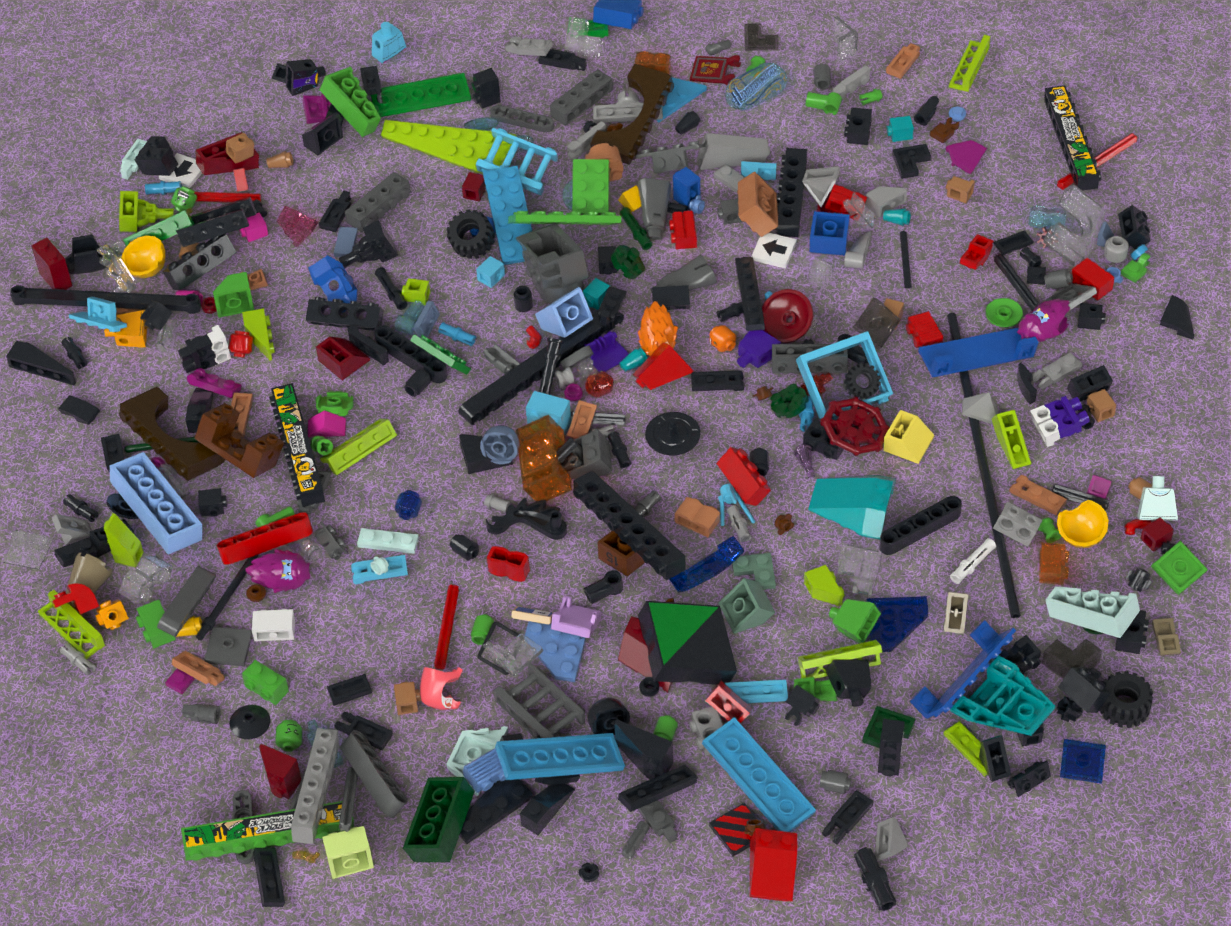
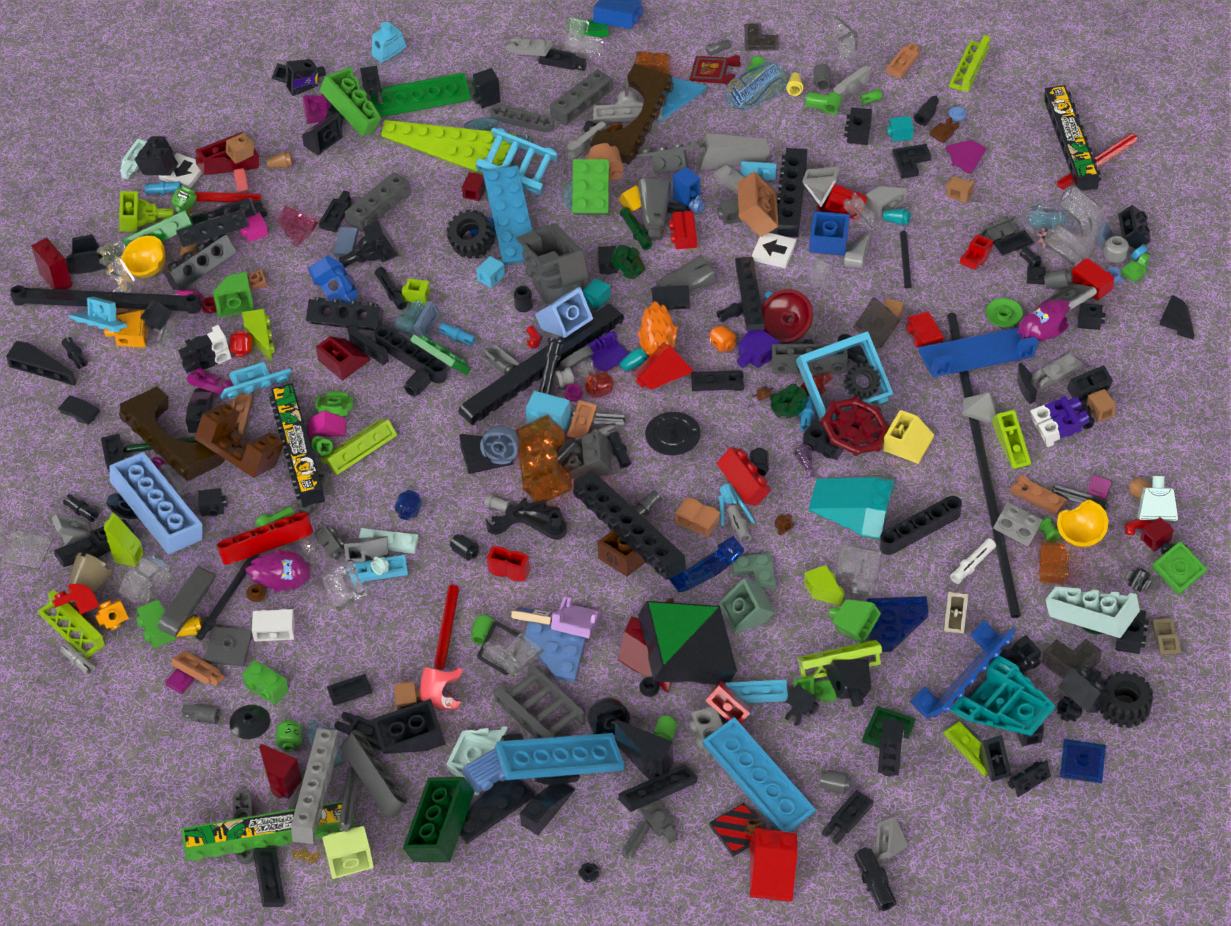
(252, 378): none -> medium azure bracket
(338, 587): none -> clear plate
(366, 548): none -> slope
(409, 729): none -> black slope
(557, 217): bright green plate -> none
(604, 587): black piece -> none
(611, 304): black hinge -> none
(688, 122): black cone -> none
(795, 84): none -> light yellow cone
(1004, 225): none -> dark grey hinge
(1016, 281): black axle -> none

